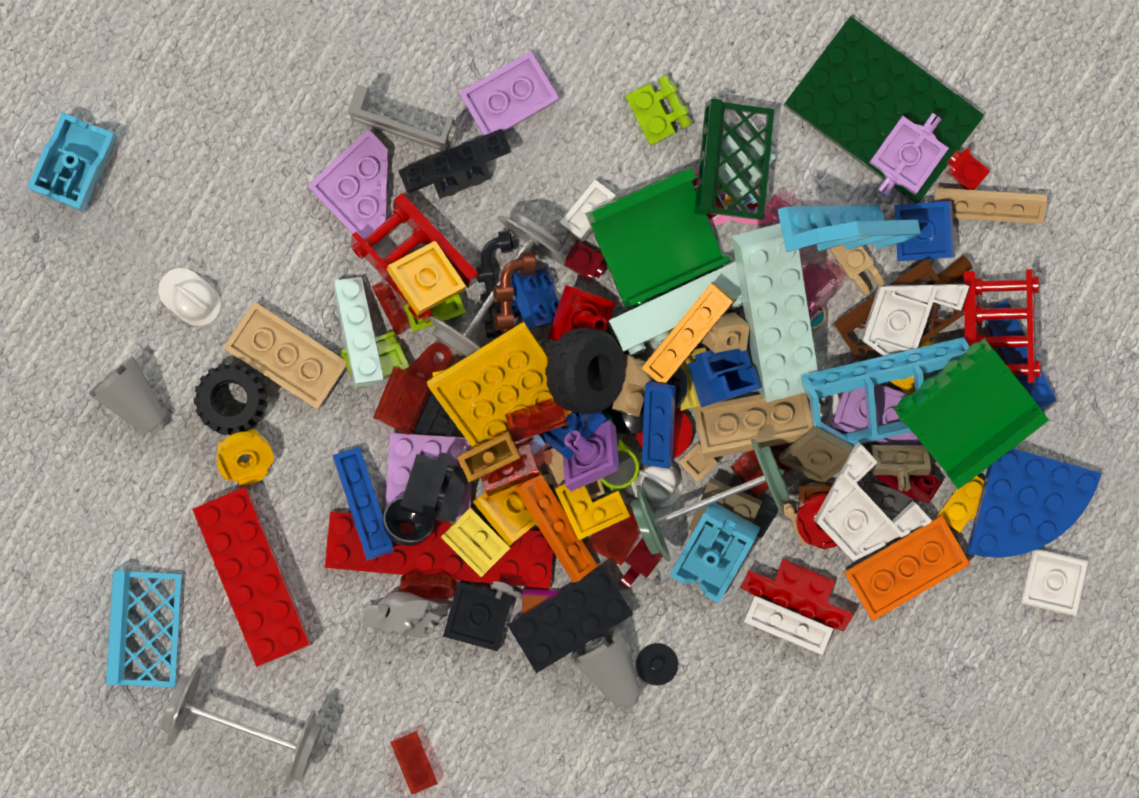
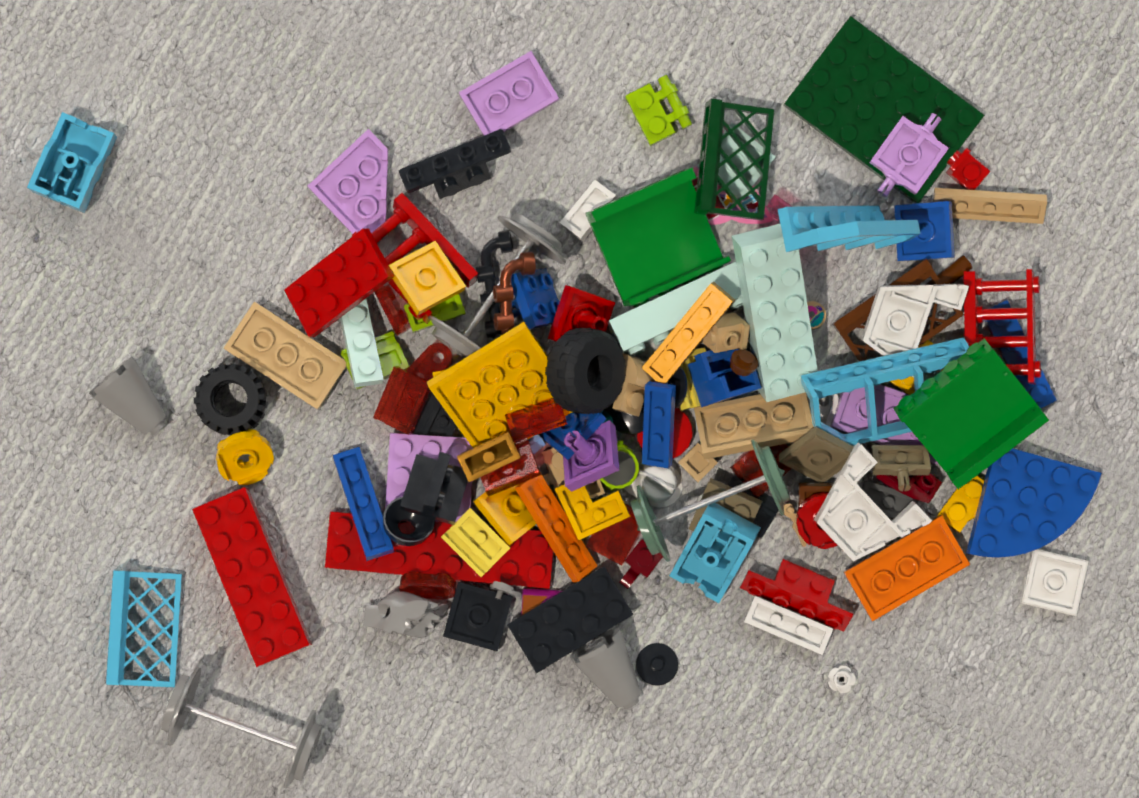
(189, 297): white piece -> none
(339, 282): none -> red plate
(359, 114): light grey panel -> none
(414, 762): clear red plate -> none
(585, 261): dark red bracket -> none
(743, 362): none -> reddish brown plate
(819, 285): clear pink slope -> none
(836, 673): none -> white plate
(855, 262): tan hinge -> none

